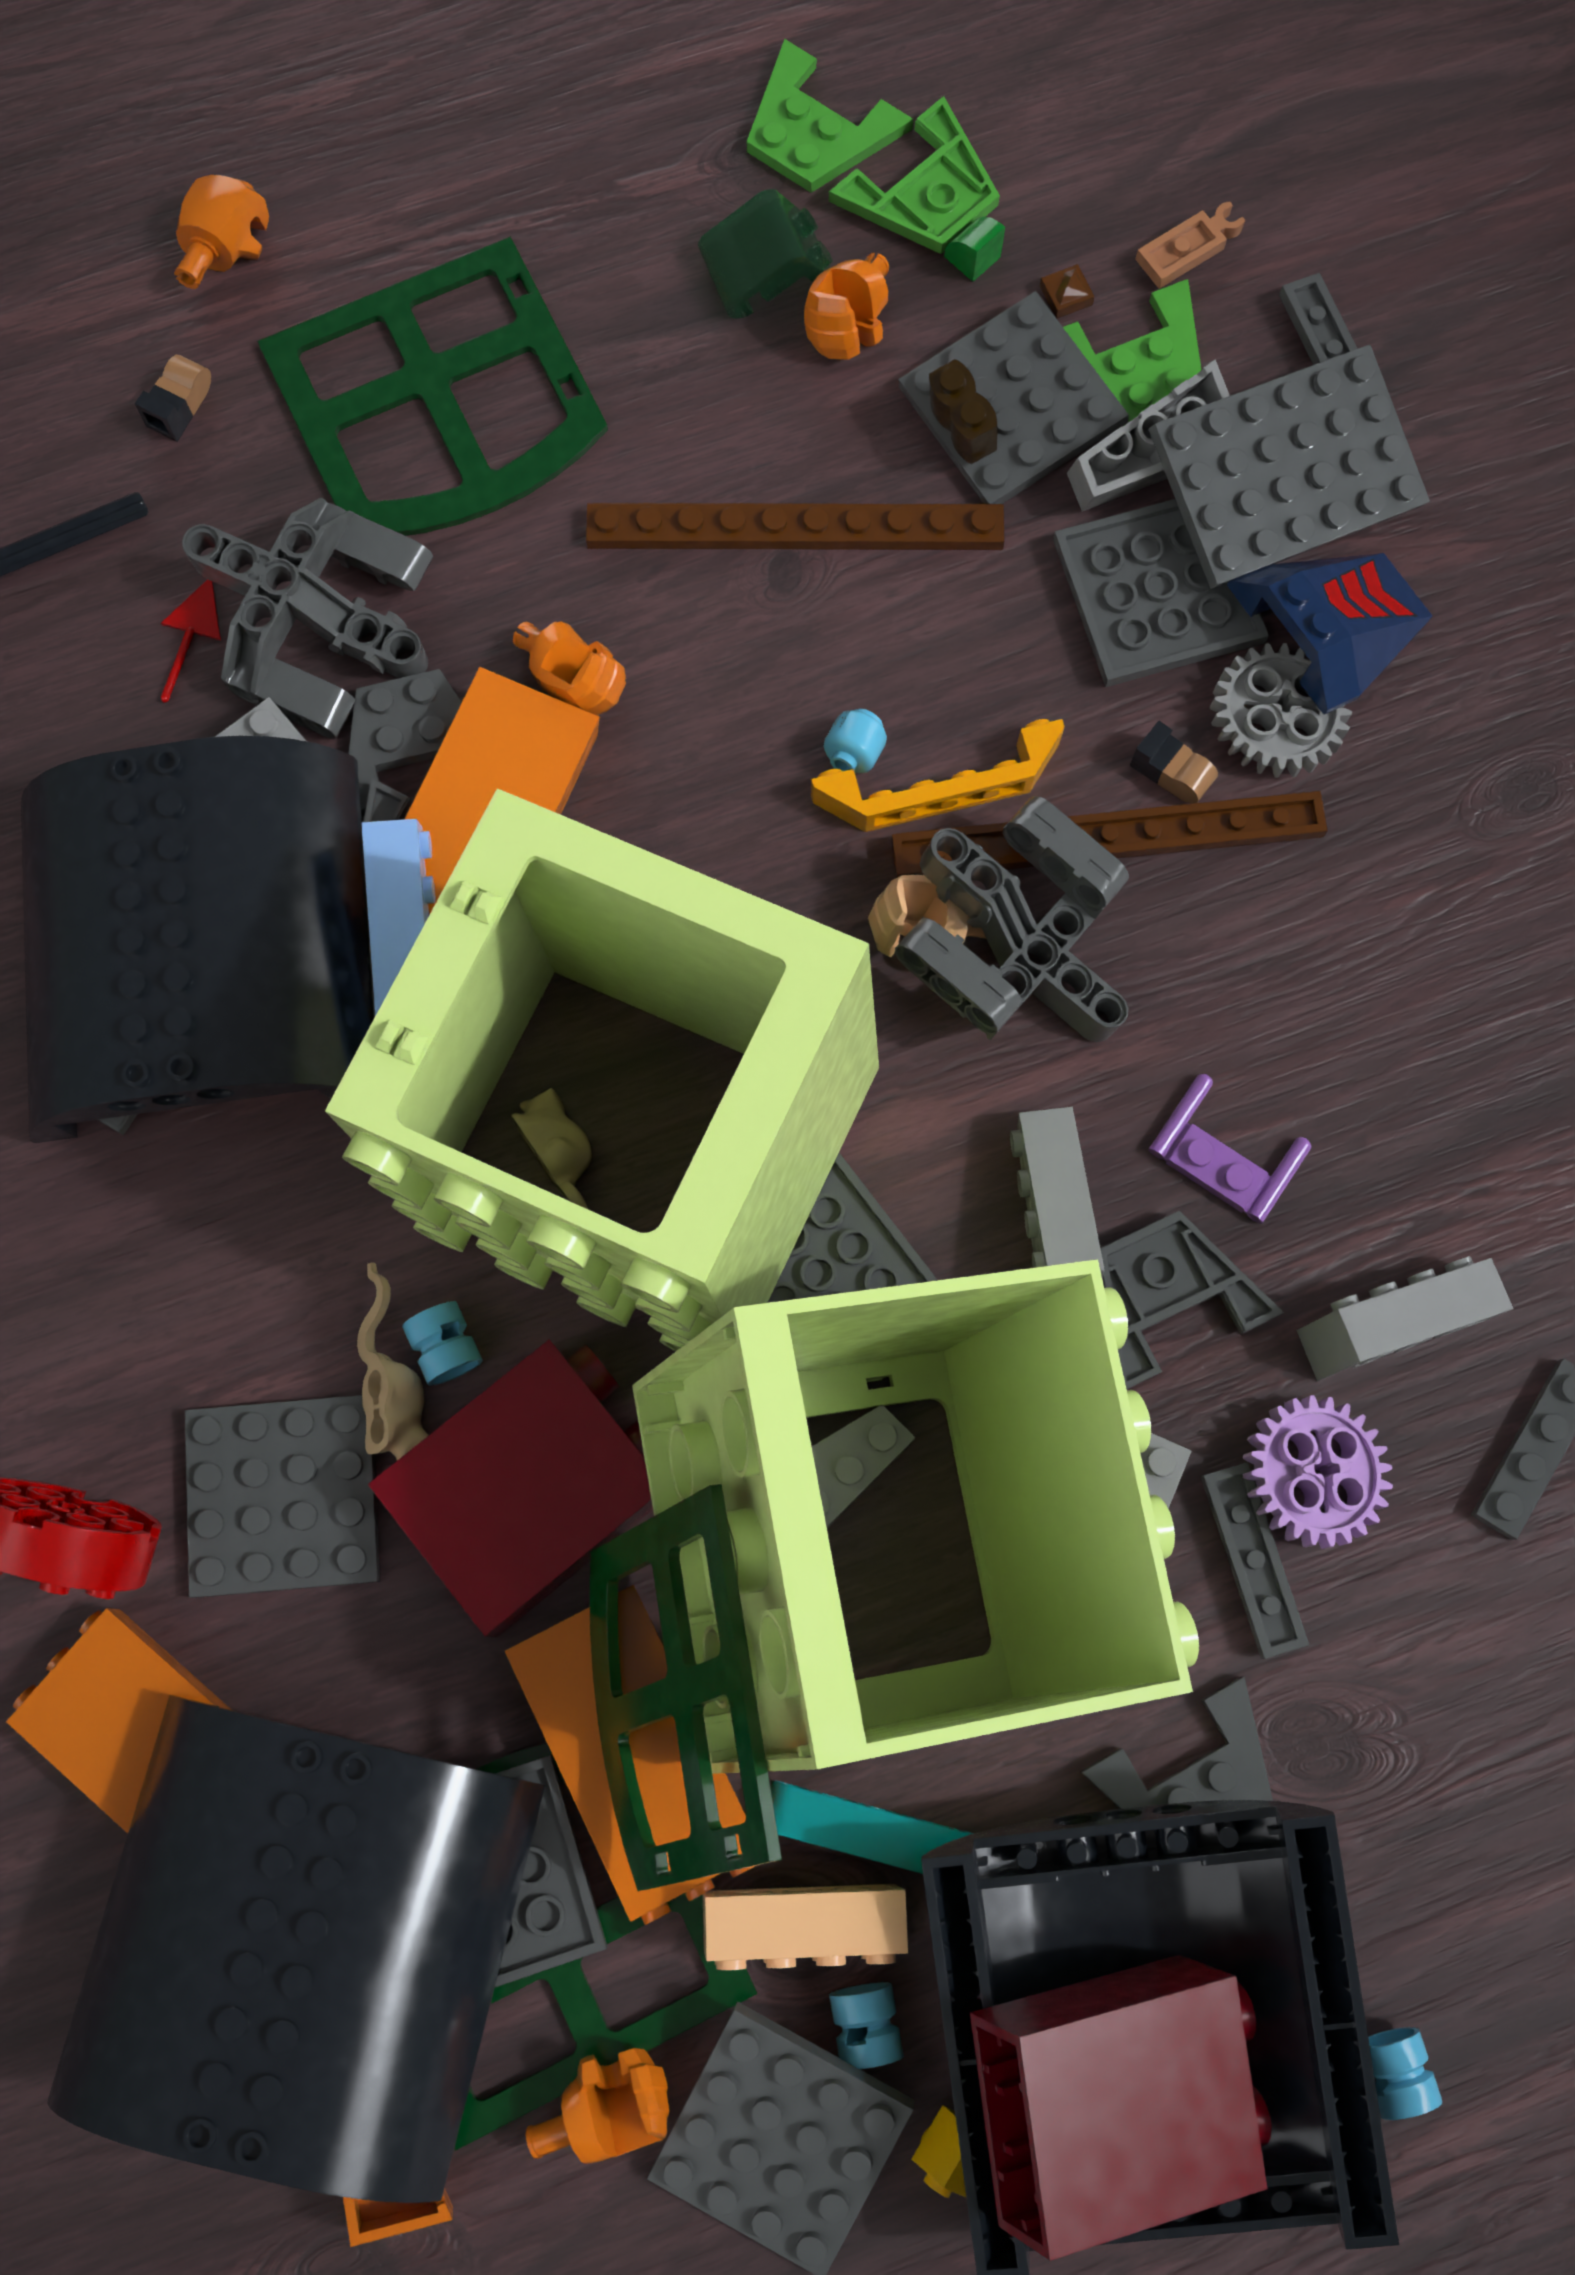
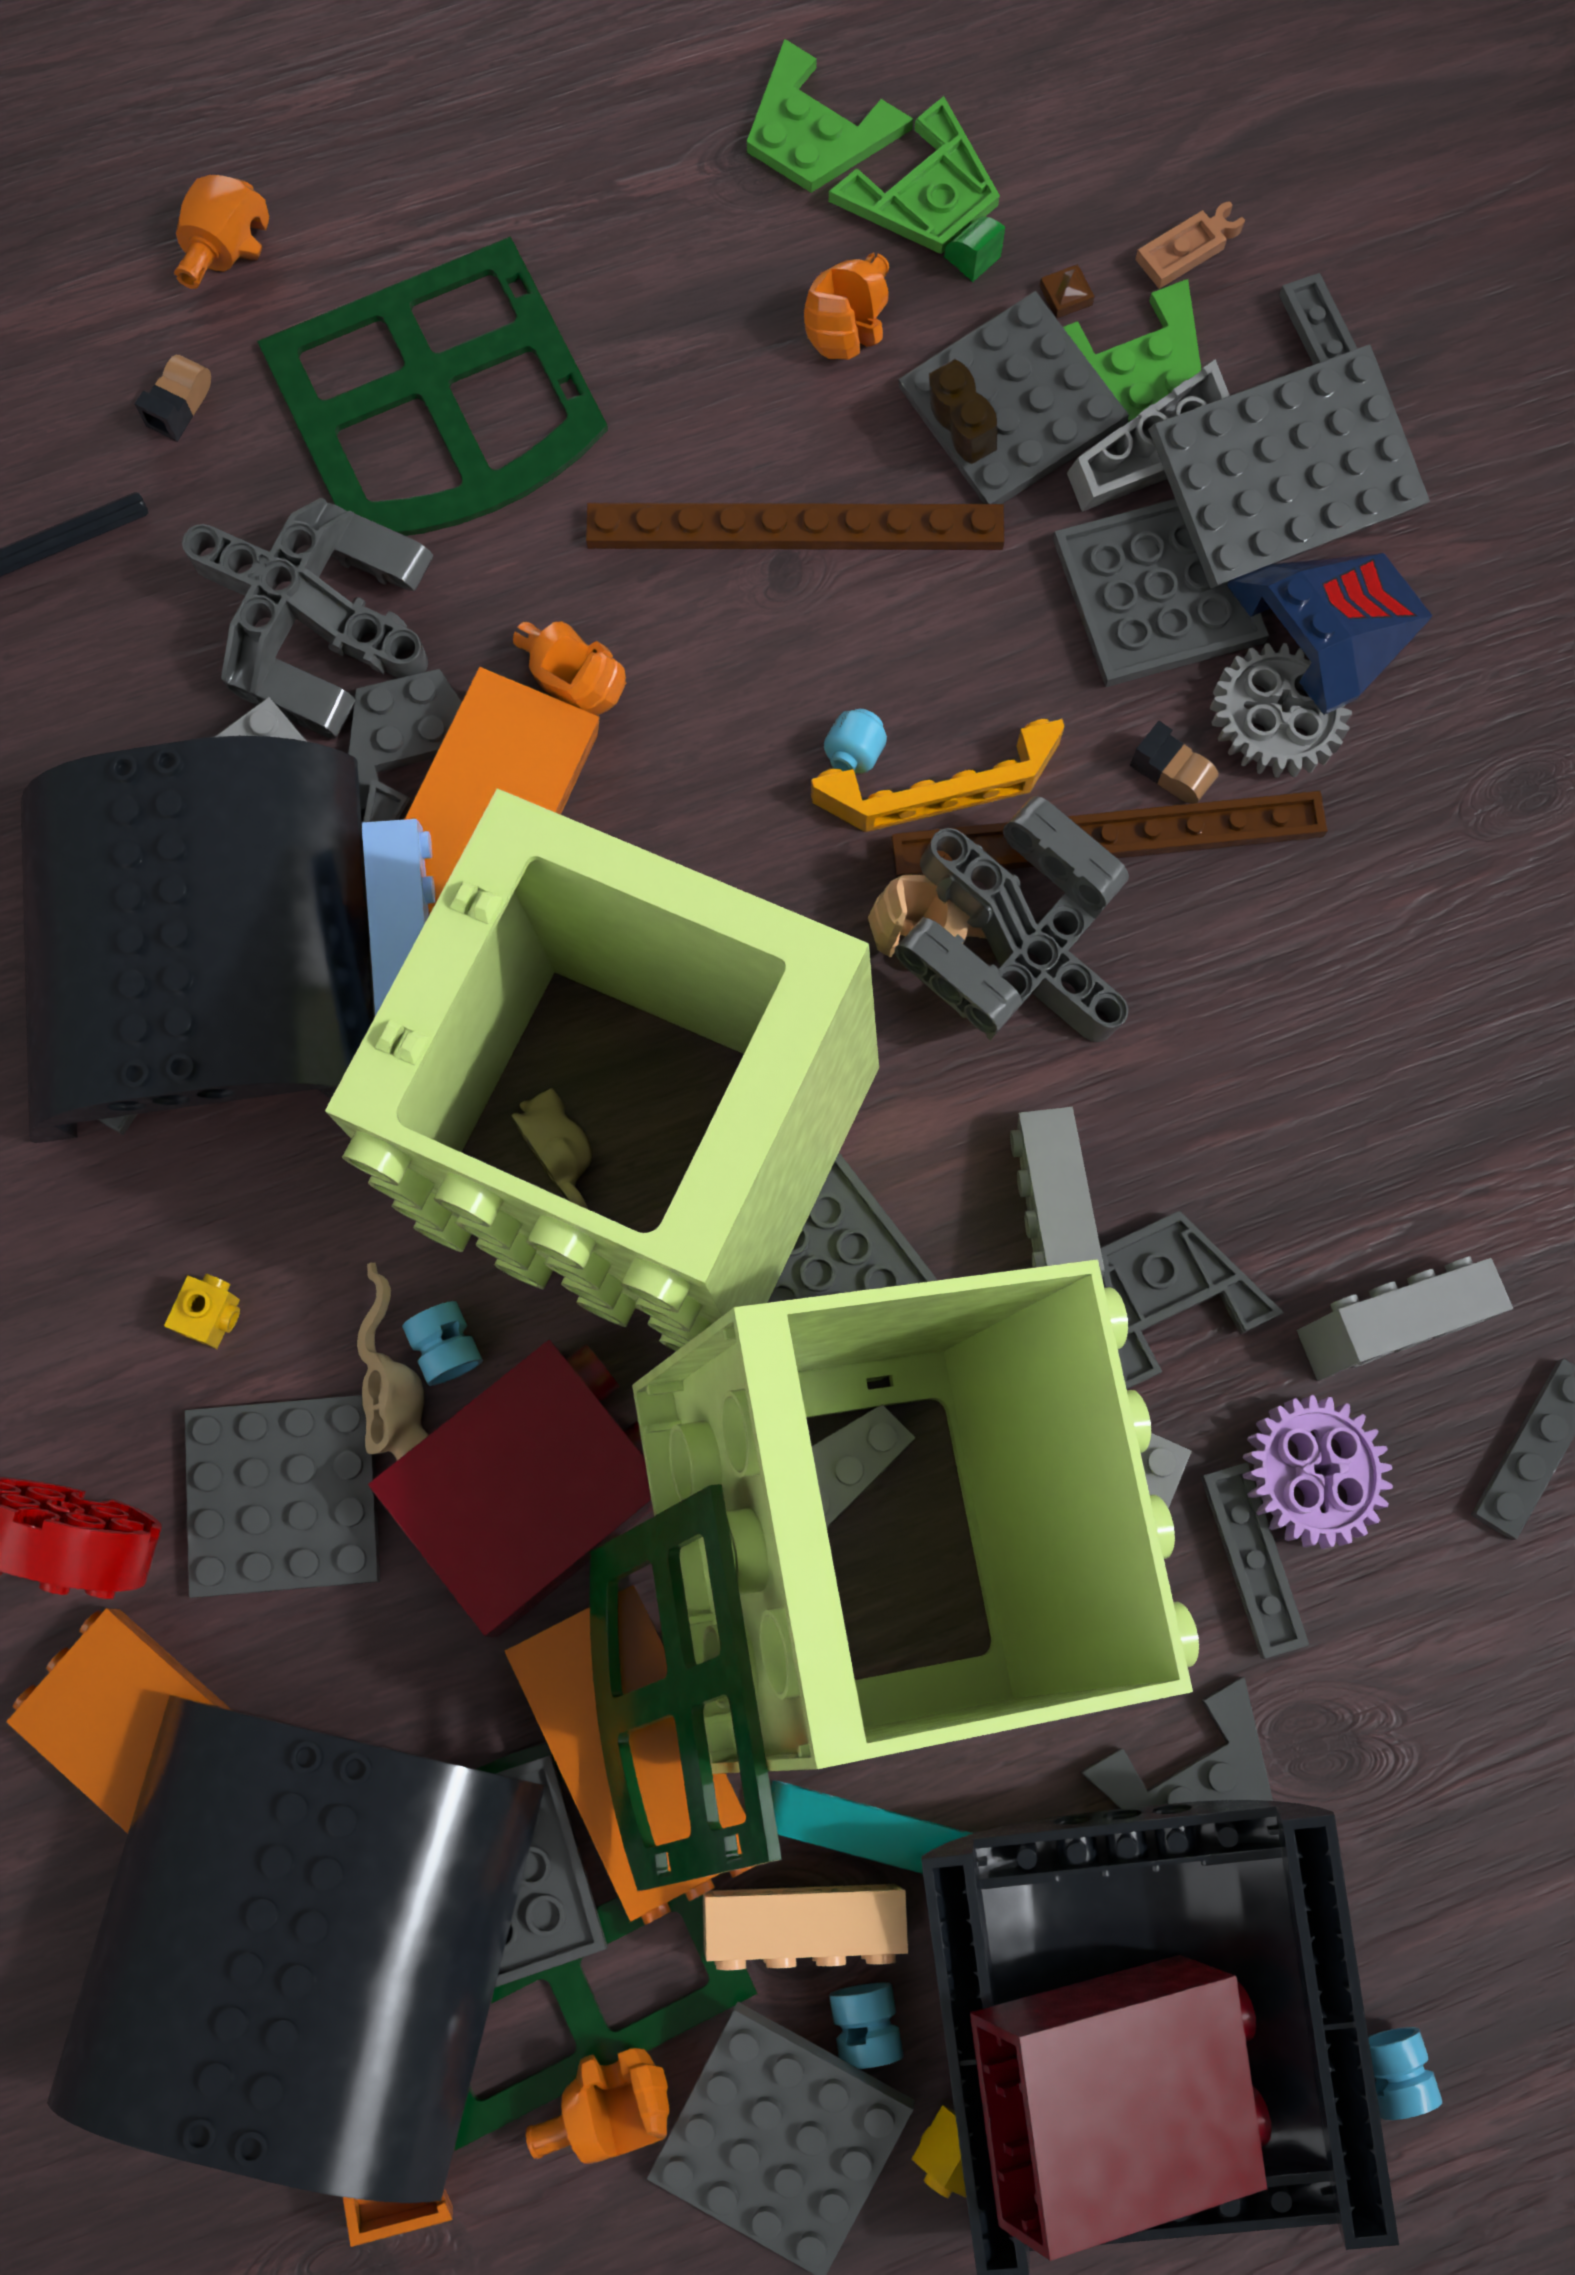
(194, 616): red piece -> none
(204, 1310): none -> yellow brick
(762, 249): clear green piece -> none
(1217, 1165): medium lavender plate -> none

